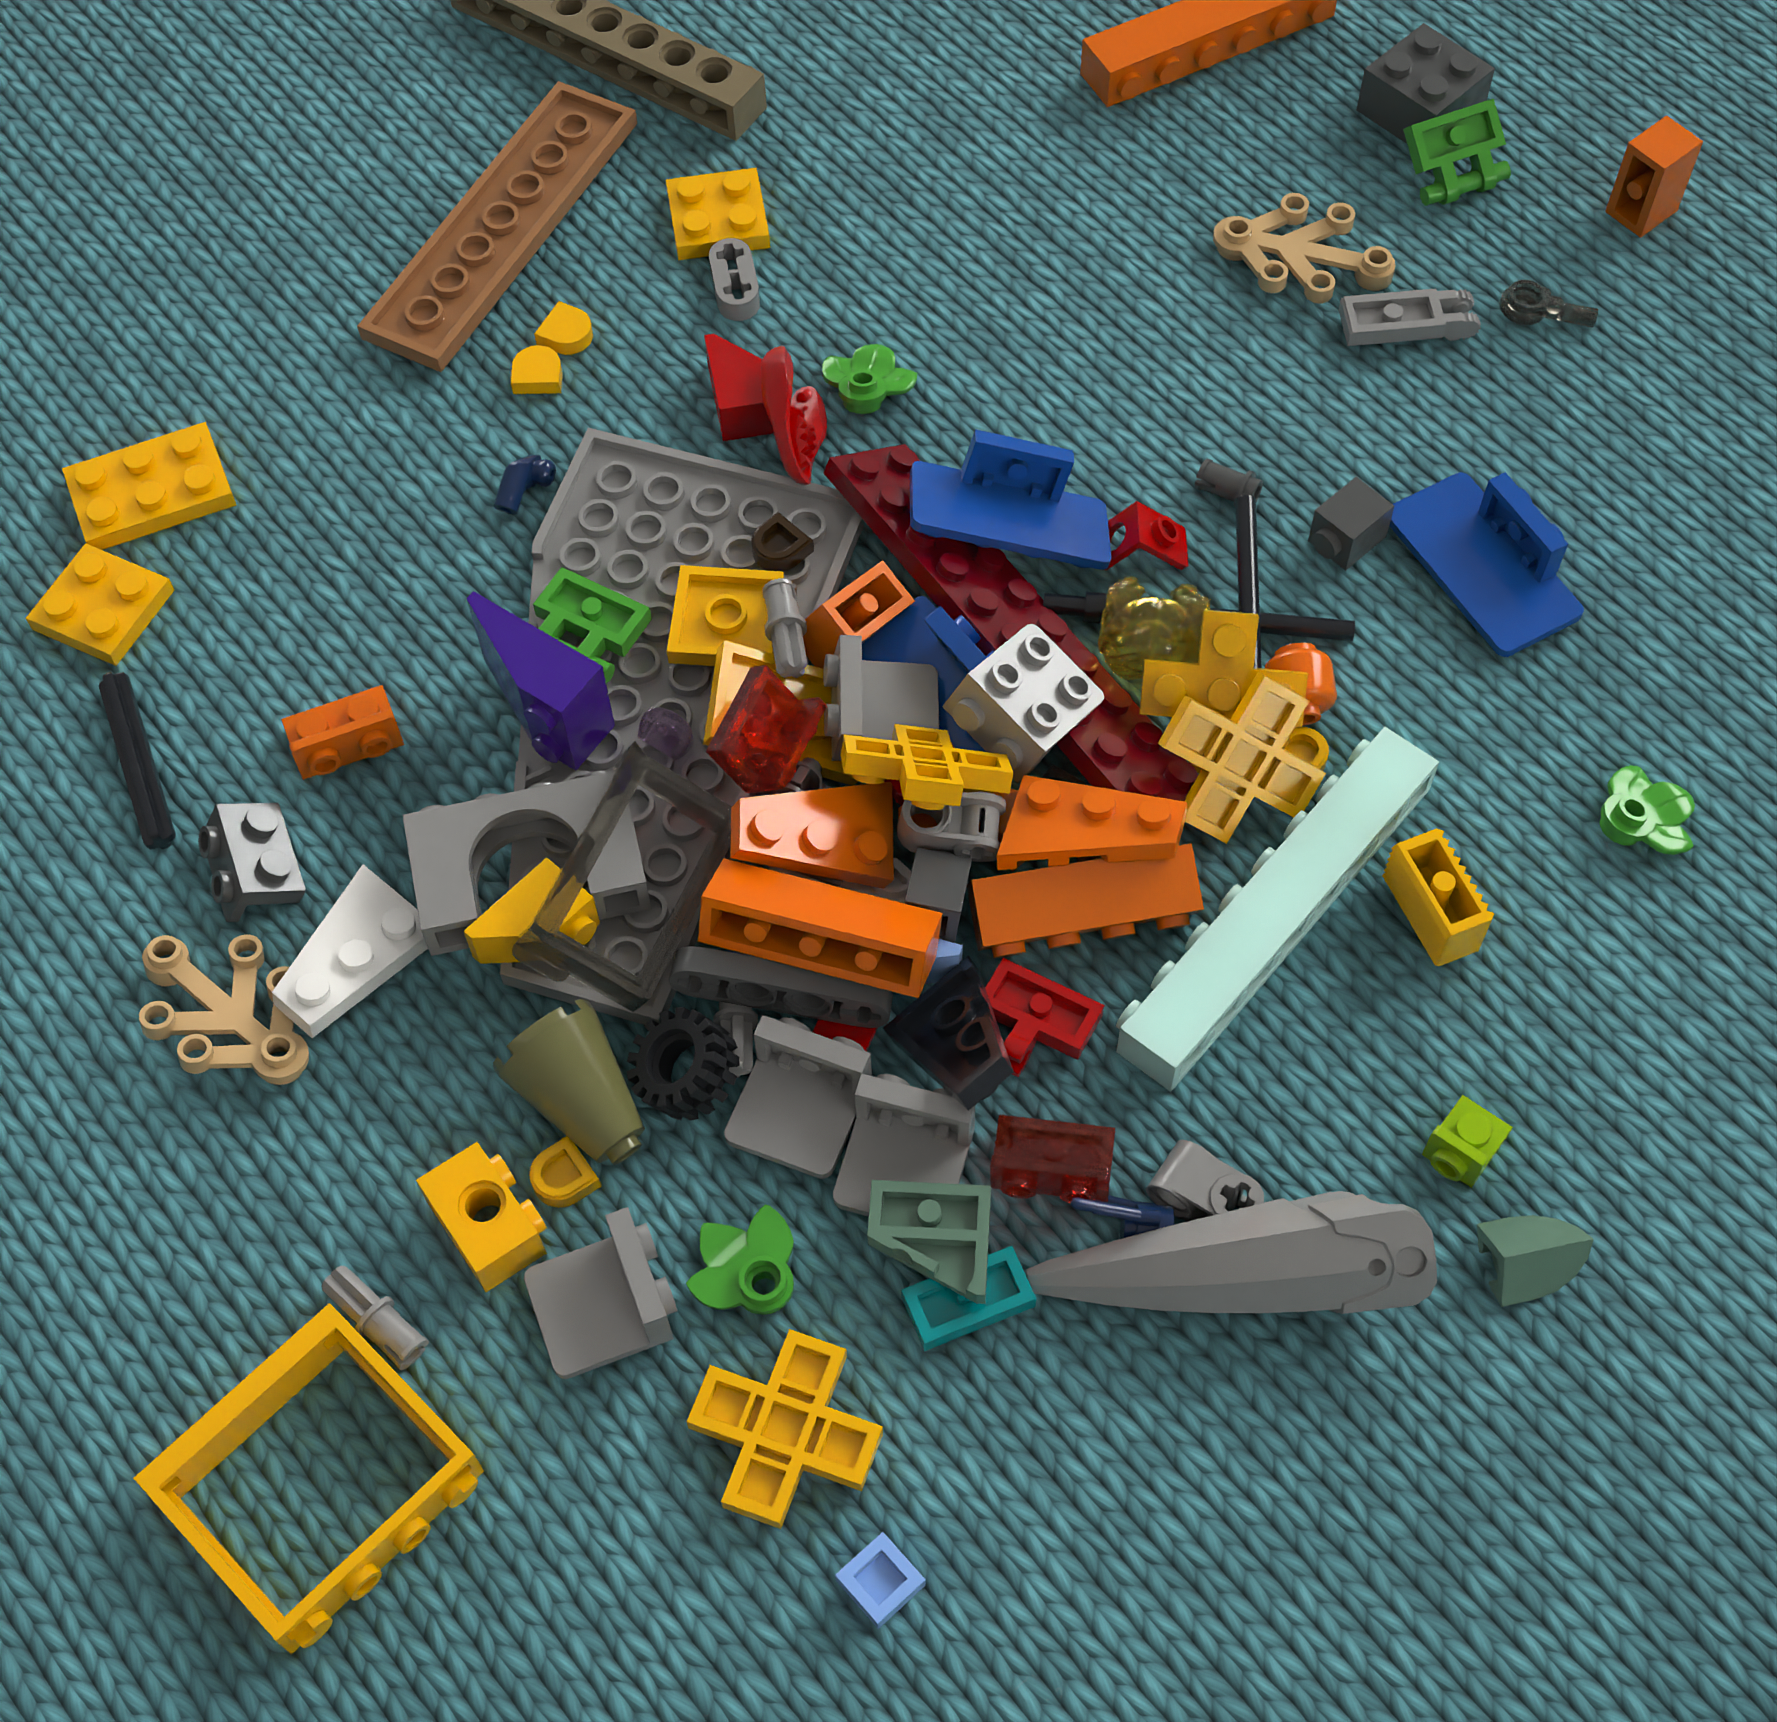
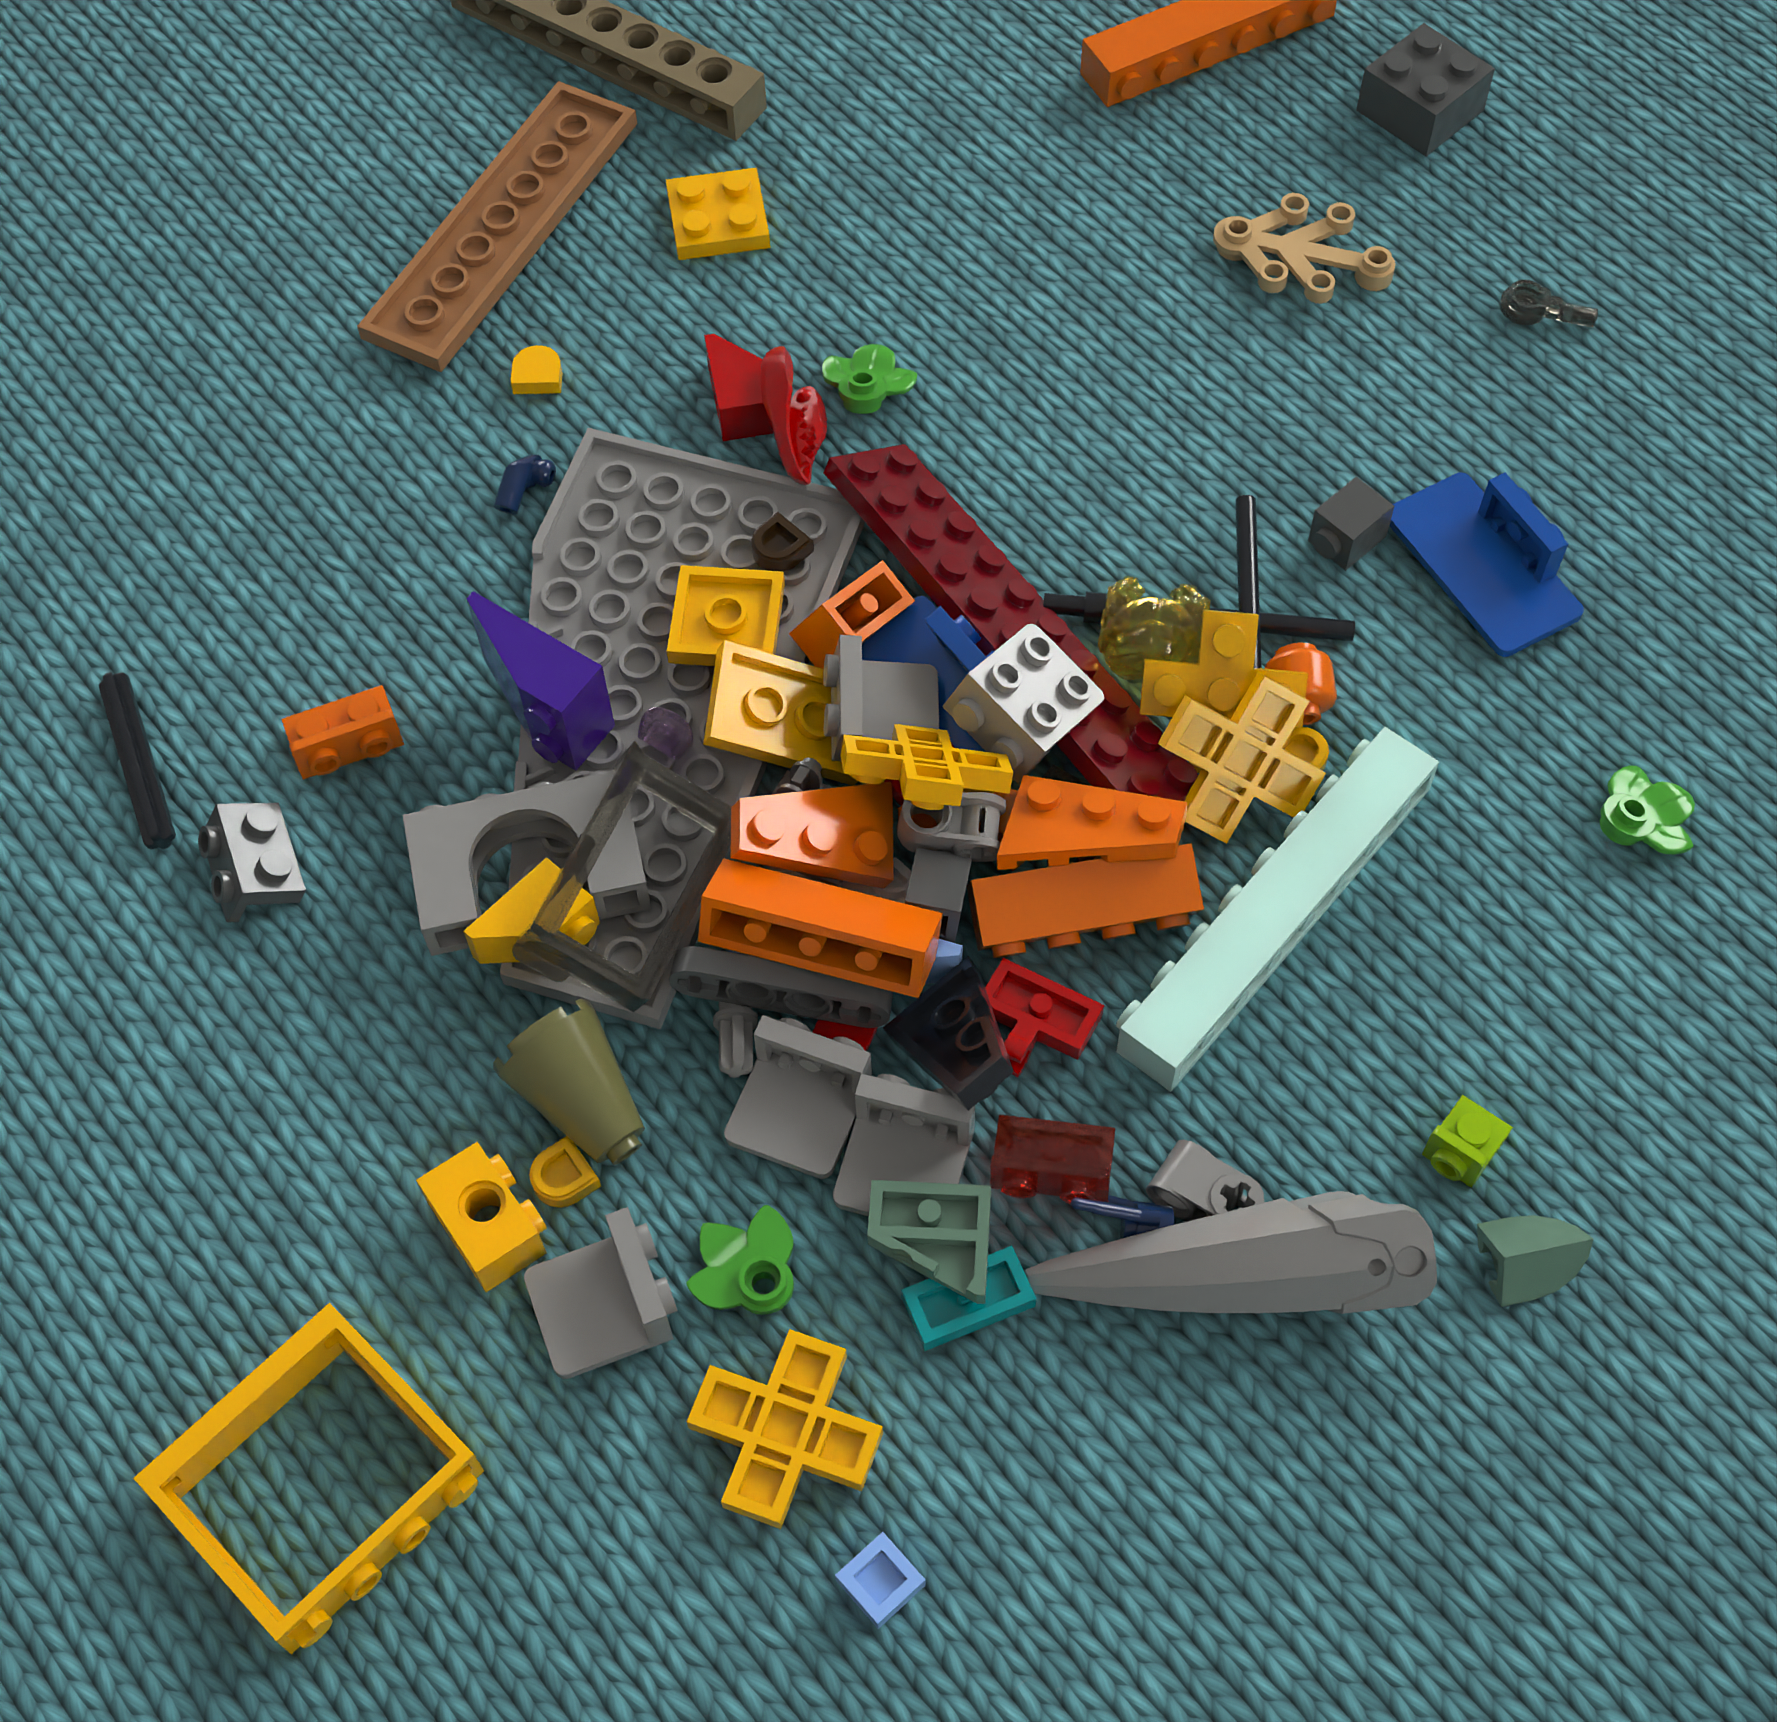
(100, 604): yellow plate -> none
(148, 487): yellow plate -> none
(224, 1013): tan plant -> none
(350, 954): white wing -> none
(375, 1317): light grey axle -> none
(565, 330): yellow tile -> none
(593, 613): bright green plate -> none
(660, 1052): black tyre -> none
(741, 278): light grey beam -> none
(764, 732): clear red bracket -> none
(785, 627): light grey axle -> none
(1011, 501): blue bracket -> none
(1151, 533): red bracket -> none
(1227, 481): dark grey pin -> none
(1408, 316): light grey hinge -> none
(1437, 897): yellow brick -> none
(1454, 137): bright green plate -> none
(1653, 176): orange brick -> none

